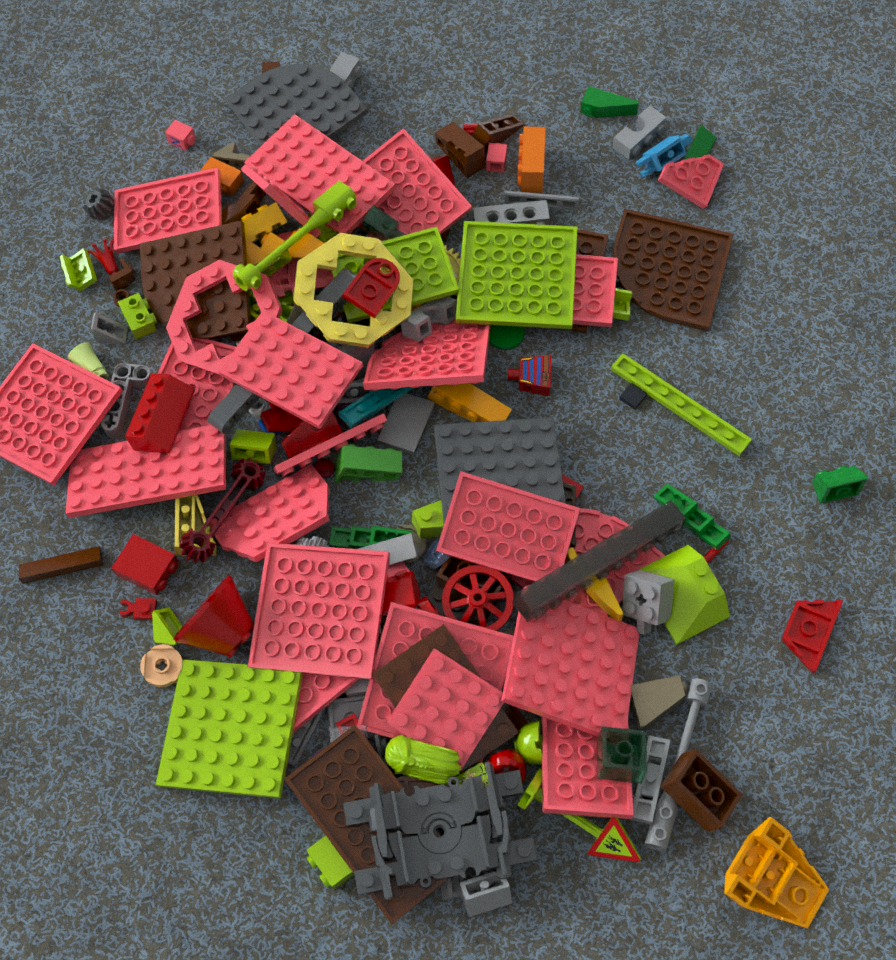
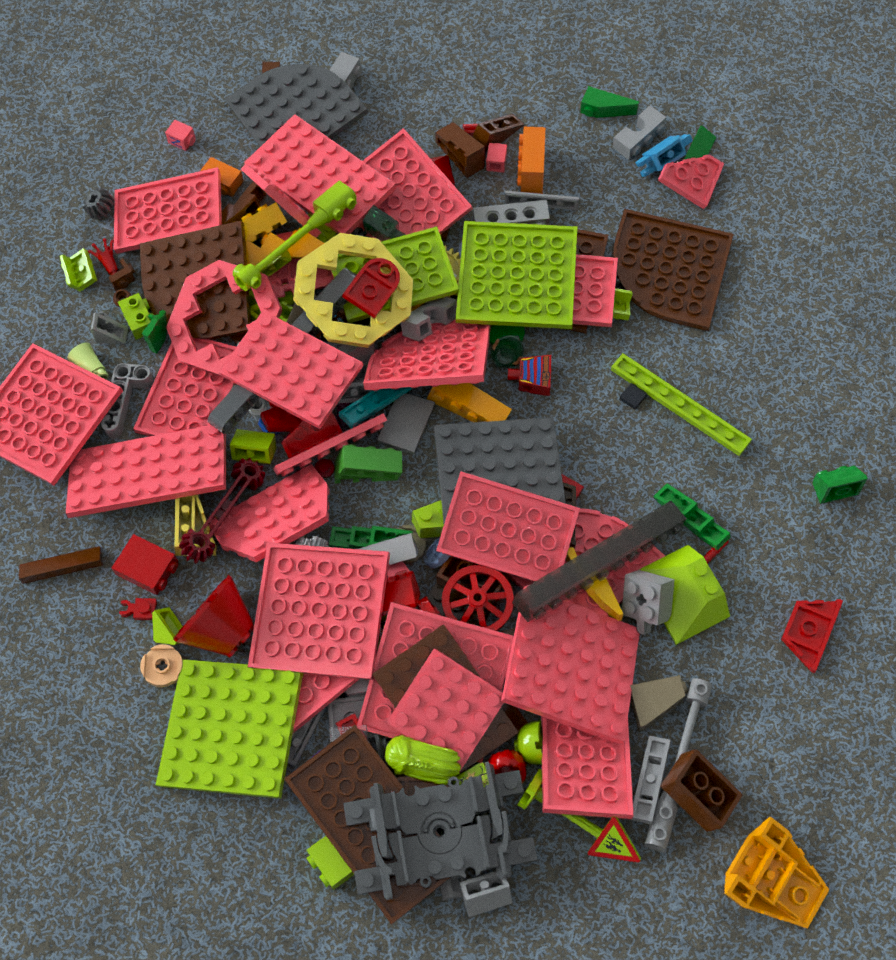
(156, 331): none -> green slope
(159, 414): red slope -> none
(230, 156): dark tan slope -> none
(507, 351): none -> clear green hair
(621, 755): brick -> none

